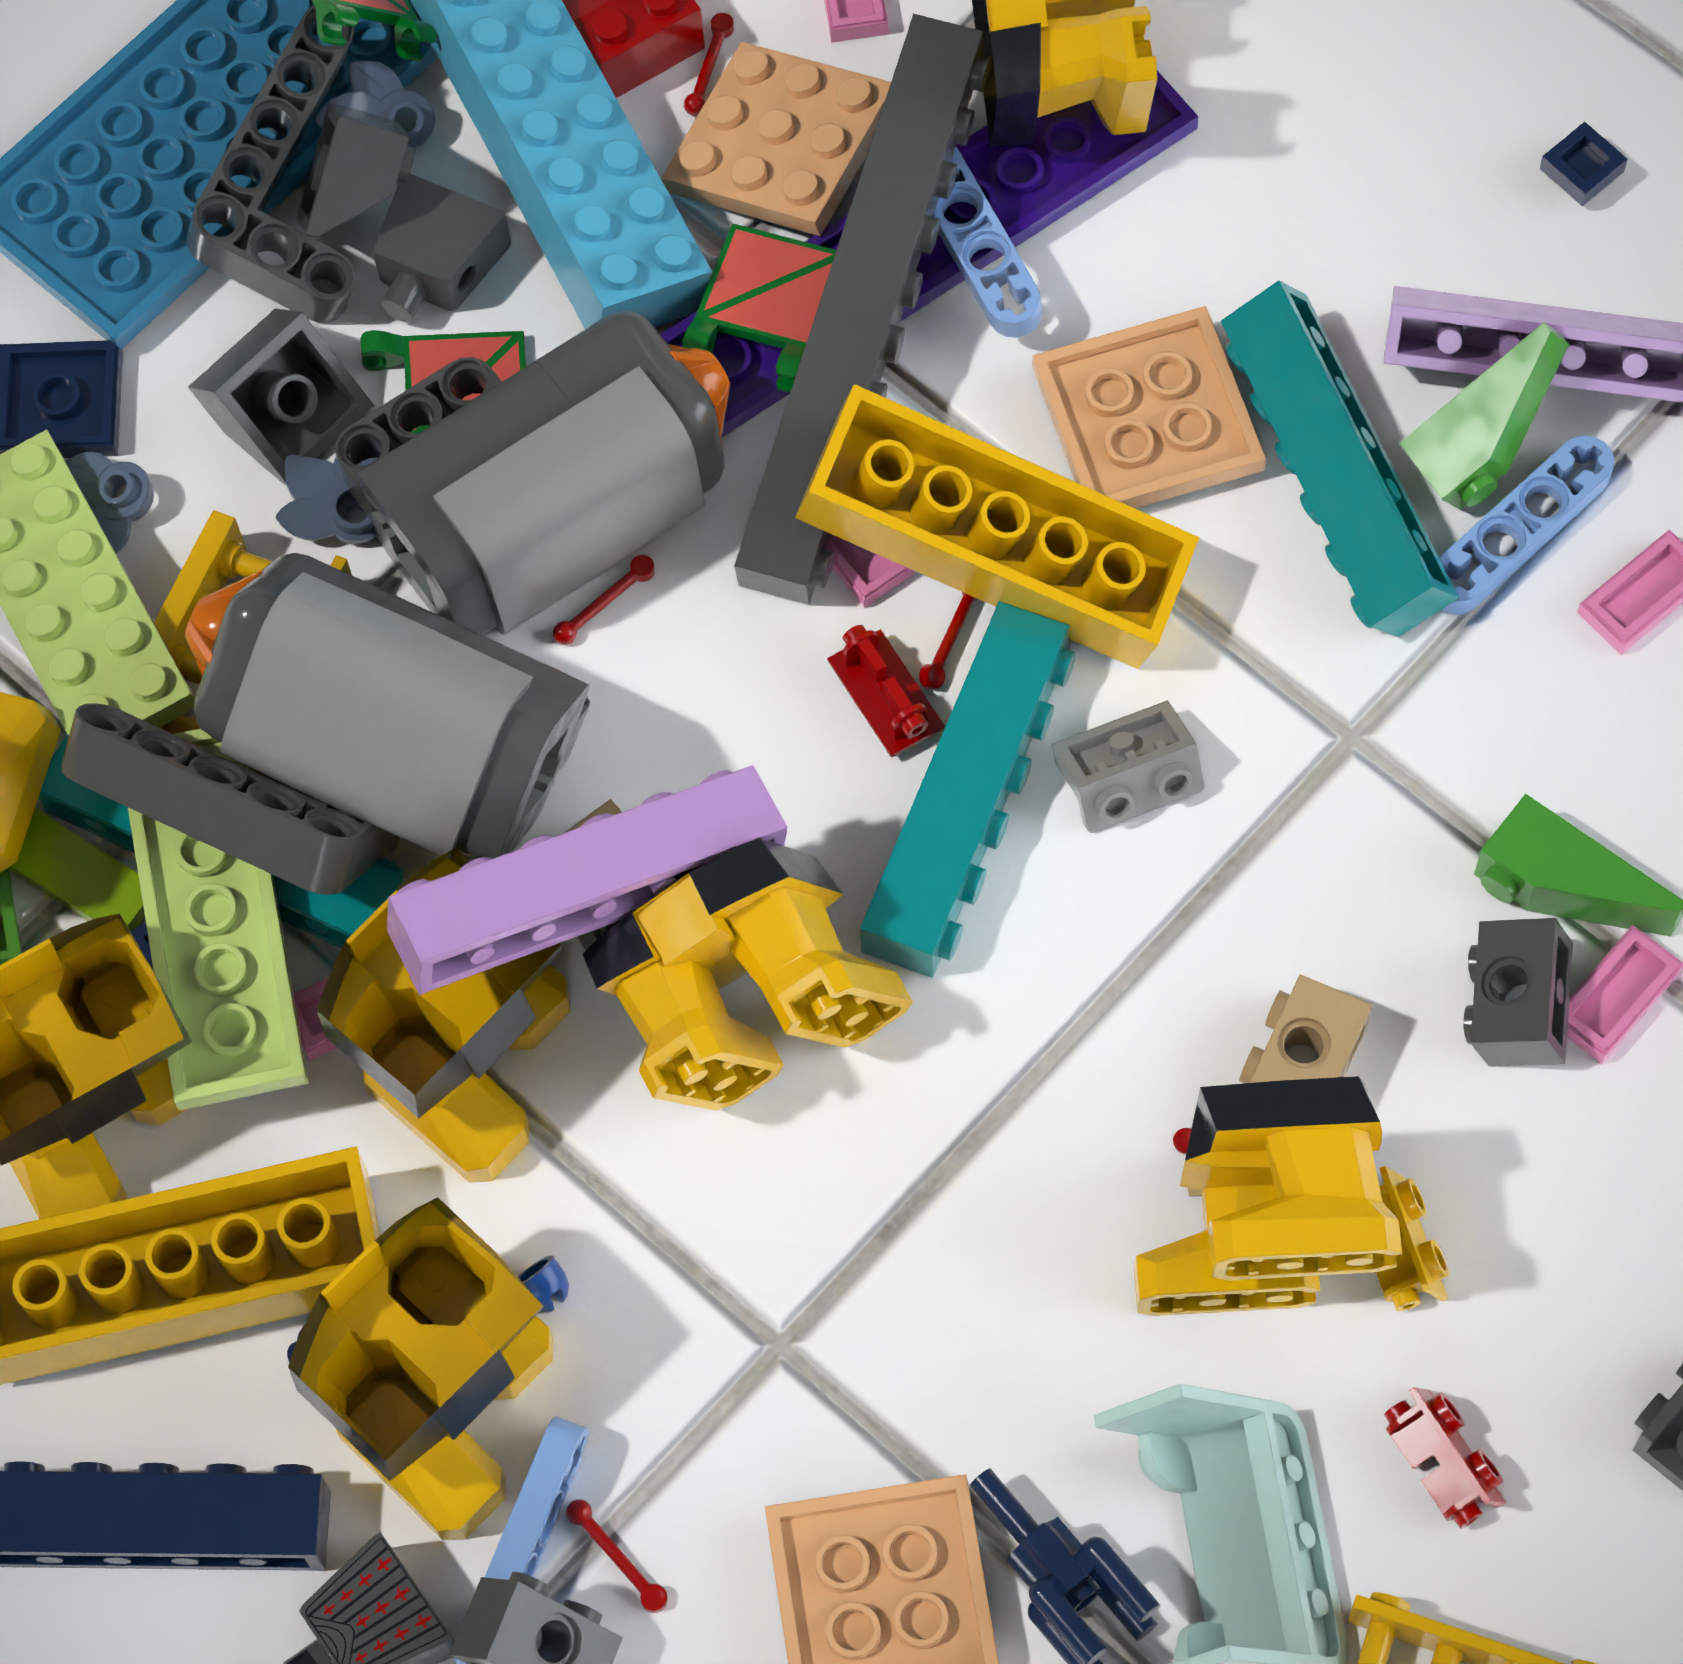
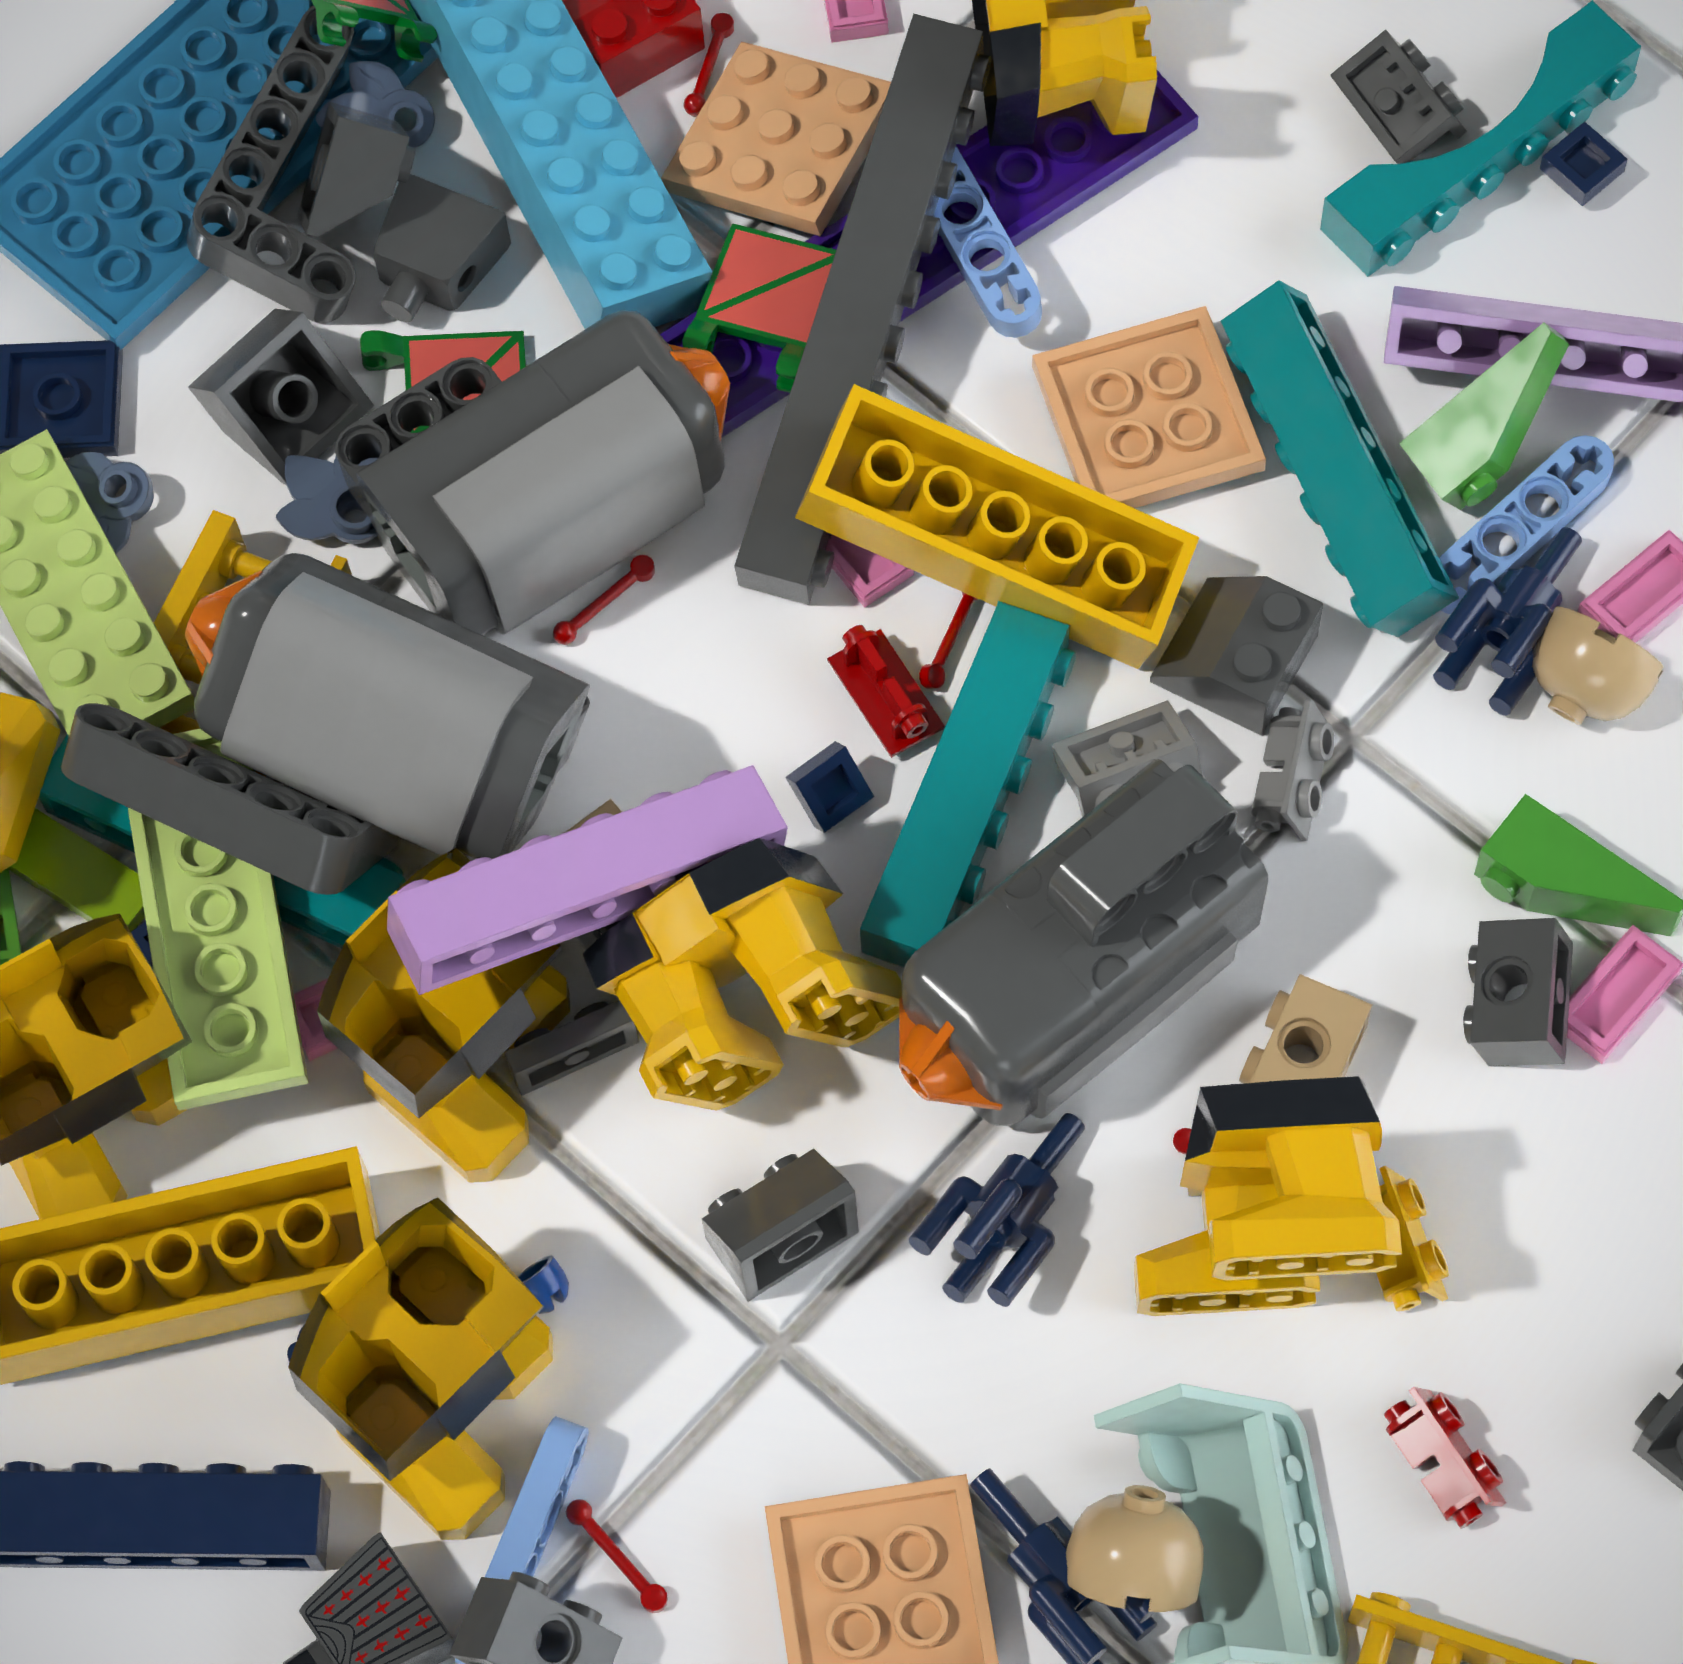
(550, 1055): none -> dark grey plate
(781, 1221): none -> dark grey slope
(829, 786): none -> dark blue plate
(1001, 1215): none -> dark blue plant
(1080, 950): none -> dark grey piece
(1136, 1549): none -> tan cylinder
(1240, 648): none -> dark grey slope
(1301, 745): none -> light grey hinge
(1394, 205): none -> teal arch
(1396, 97): none -> dark grey bracket
(1507, 620): none -> dark blue plant
(1592, 670): none -> tan cylinder

